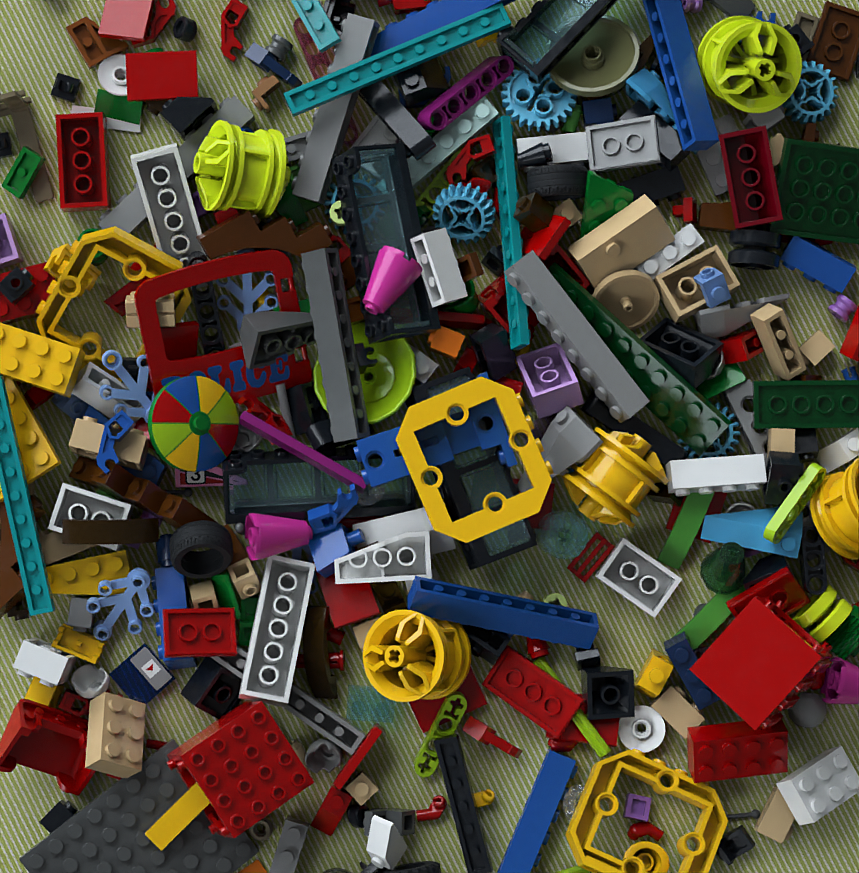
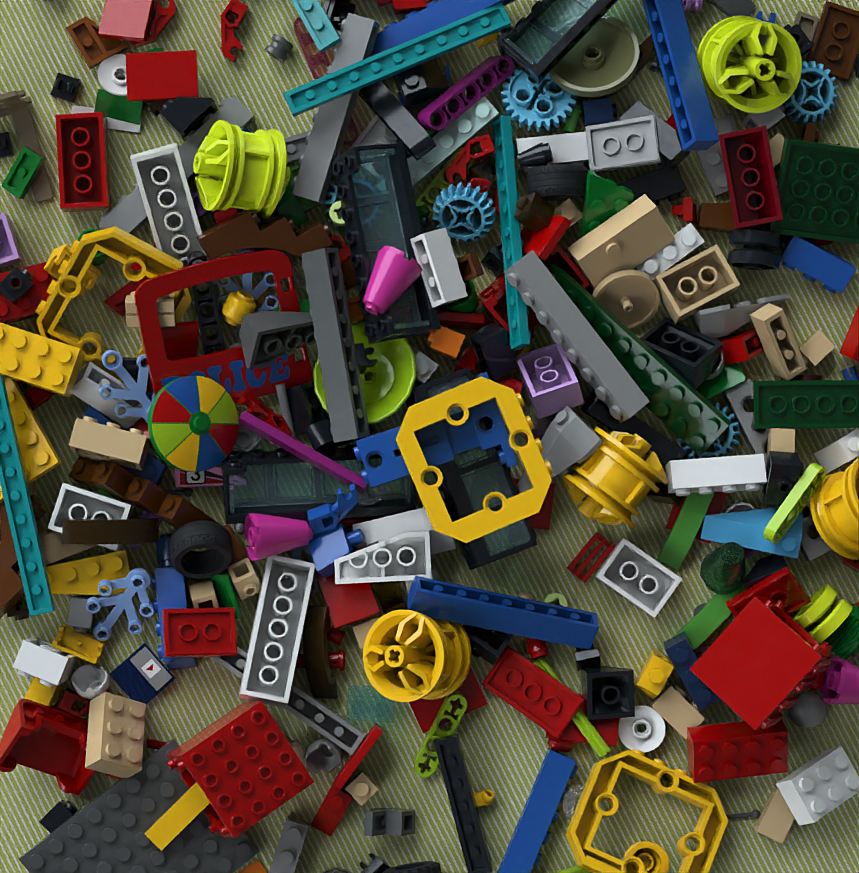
(71, 406): medium blue bracket -> none
(107, 444): blue piece -> none
(185, 29): black tile -> none
(213, 688): black slope -> none
(237, 305): none -> yellow head
(248, 612): green slope -> none
(261, 836): dark tan plate -> none
(265, 87): medium nougat bracket -> none
(268, 62): dark blue piece -> none
(356, 815): black tile -> none
(384, 843): white slope -> none
(434, 811): red arm -> none
(487, 735): red piece -> none
(562, 521): clear light blue brick -> none
(637, 807): medium lavender plate -> none
(642, 829): red arm -> none
(651, 92): dark azure wedge -> none
(713, 286): medium blue bracket -> none
(734, 844): black bracket -> none
(806, 444): black brick -> none
(818, 570): black beam -> none
(842, 308): medium lavender wheel -> none

